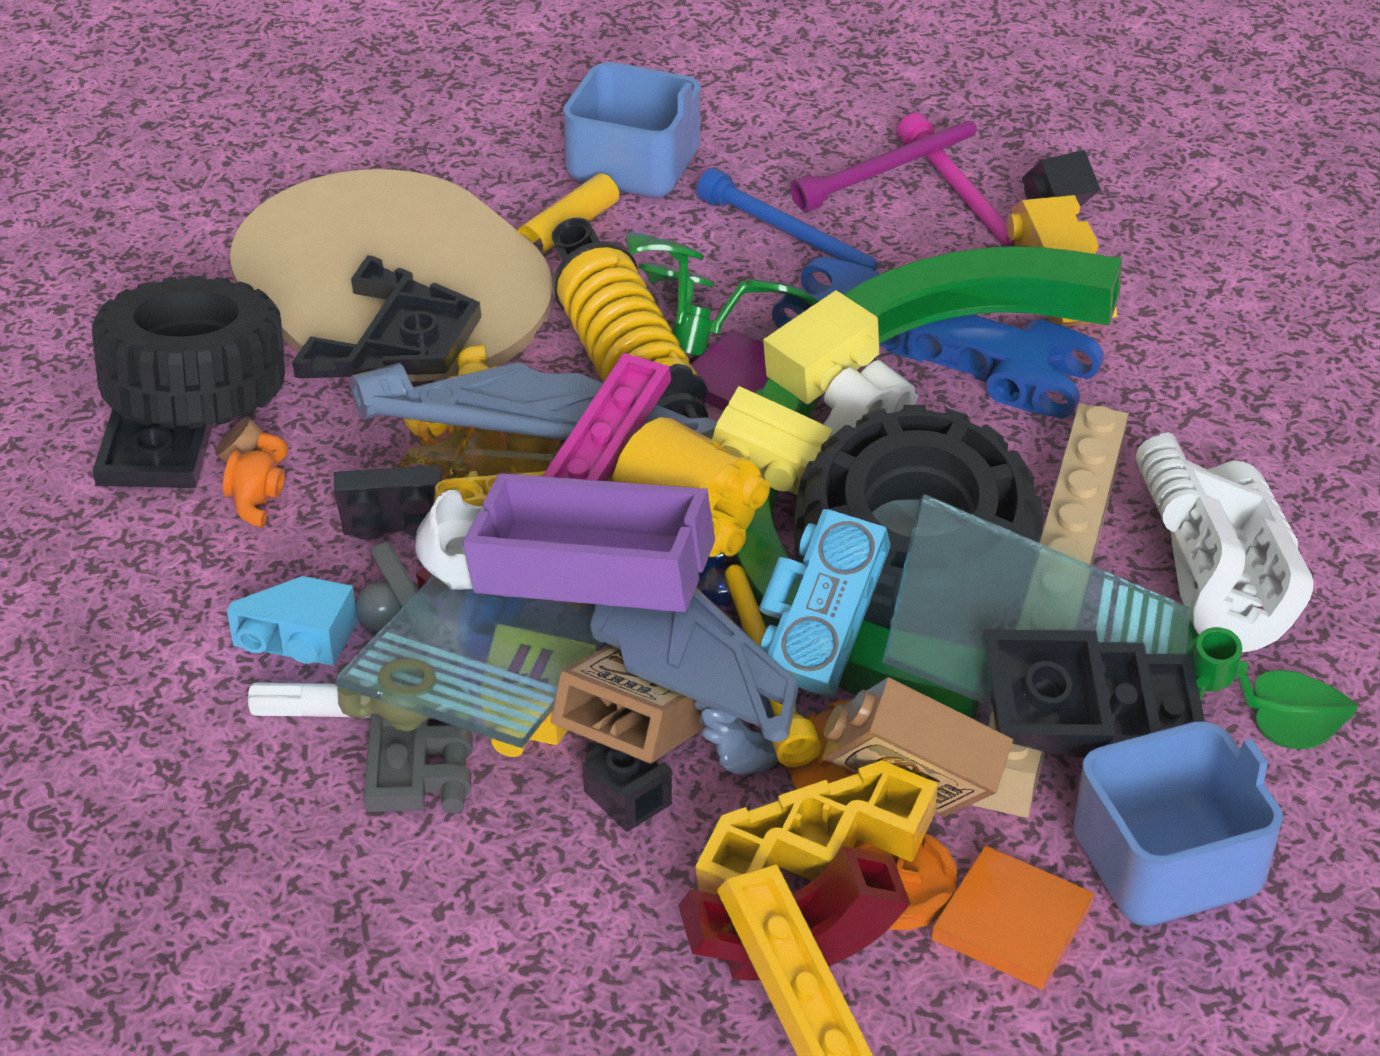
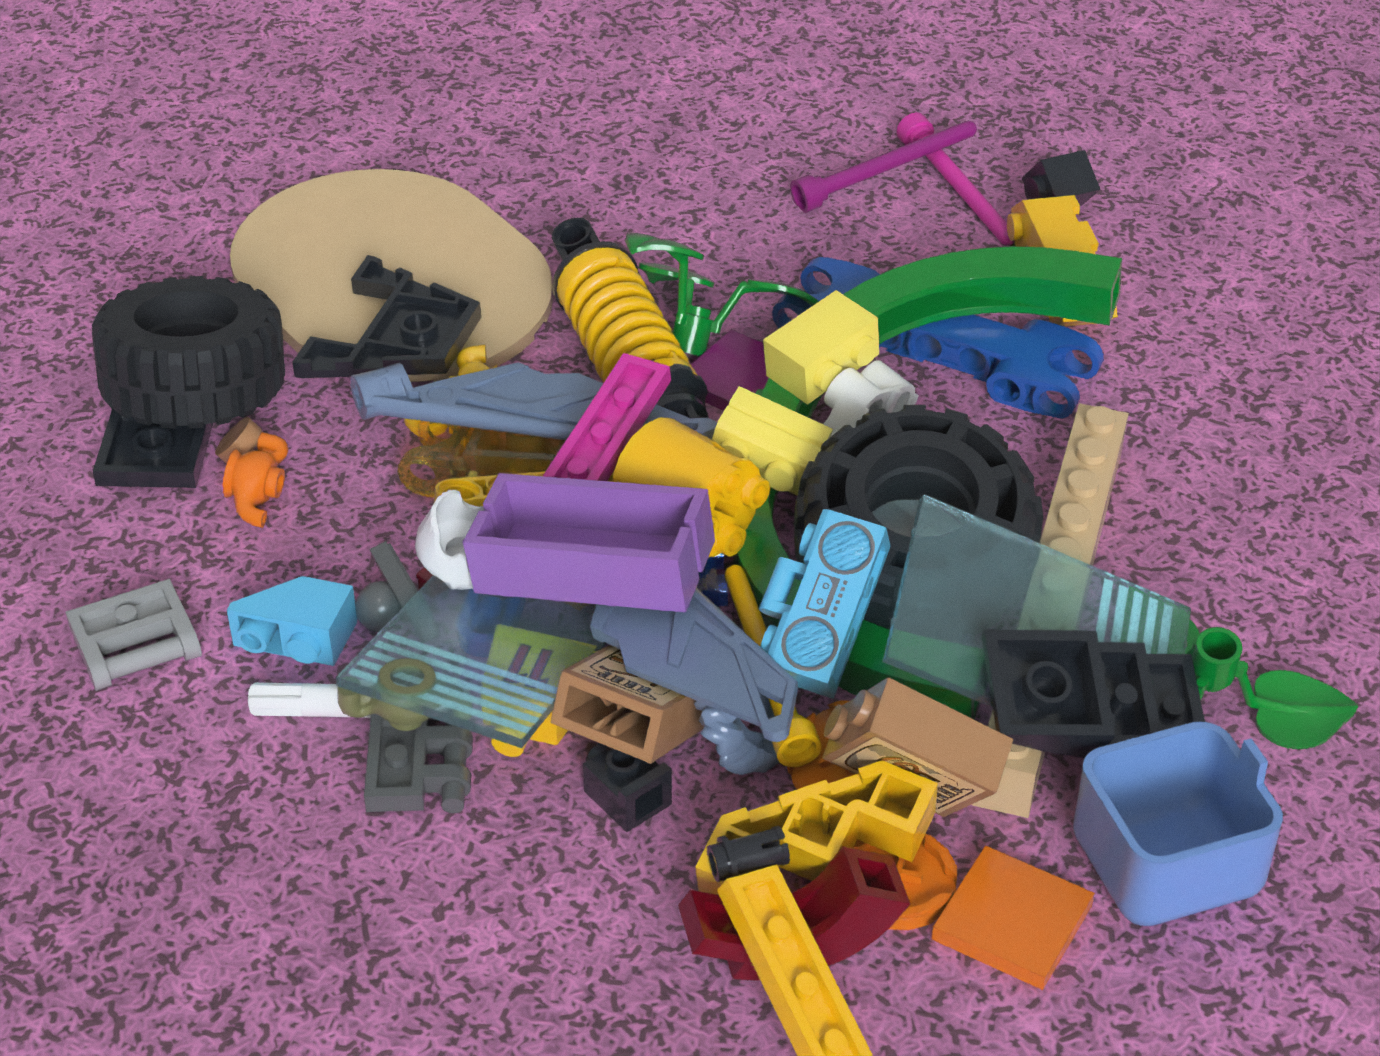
(130, 621): none -> light grey plate
(385, 499): black plate -> none
(583, 202): yellow piece -> none
(632, 127): medium blue piece -> none
(719, 188): blue piece -> none
(747, 853): none -> black pin
(1227, 544): white connector -> none

